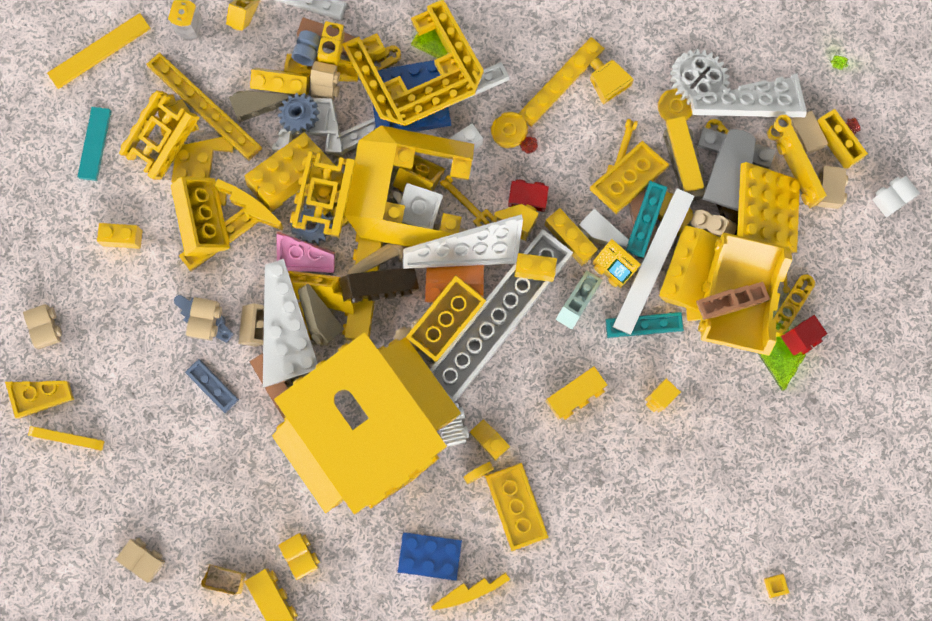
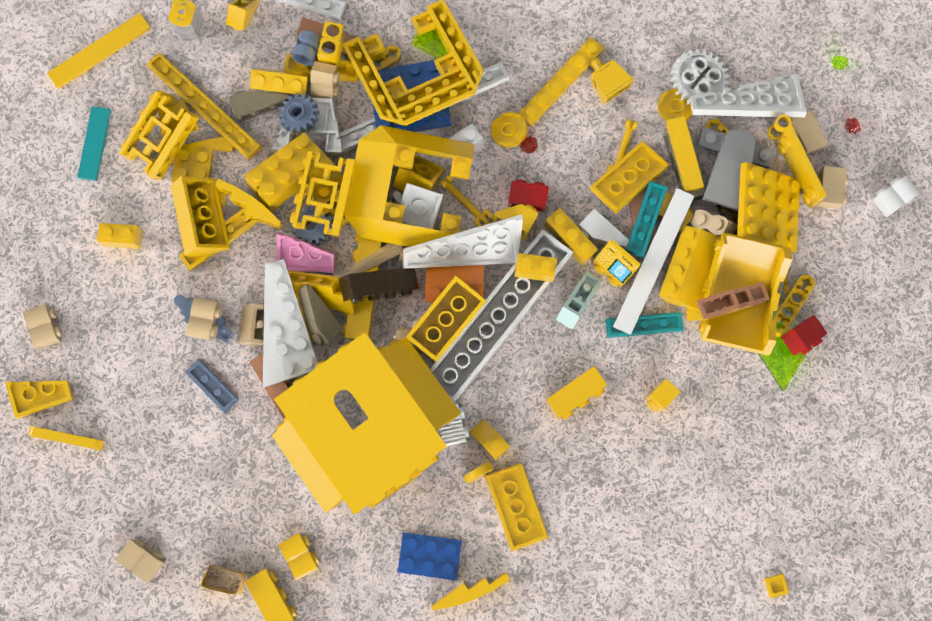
(841, 139): yellow brick -> none

